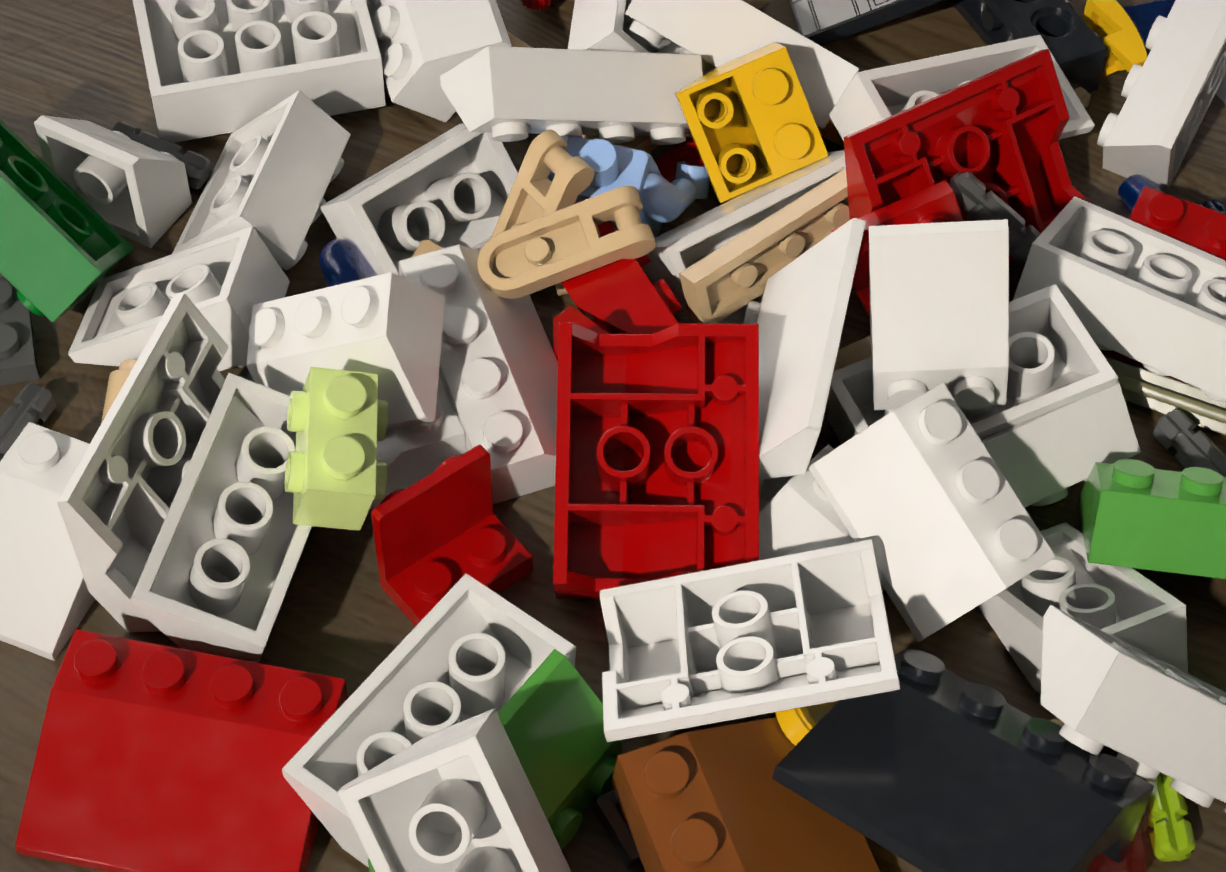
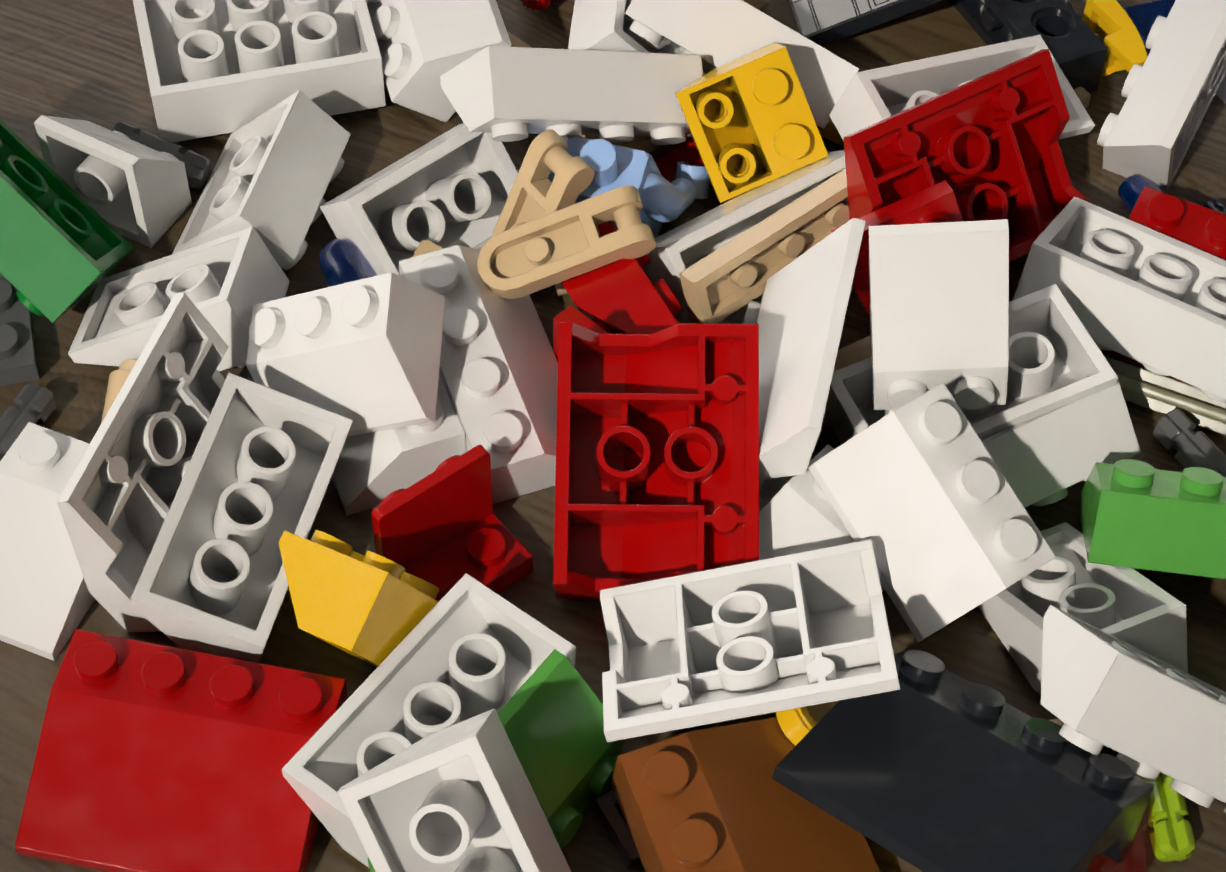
(336, 448): yellowish green brick -> none
(355, 599): none -> yellow slope
(988, 206): dark grey axle -> none

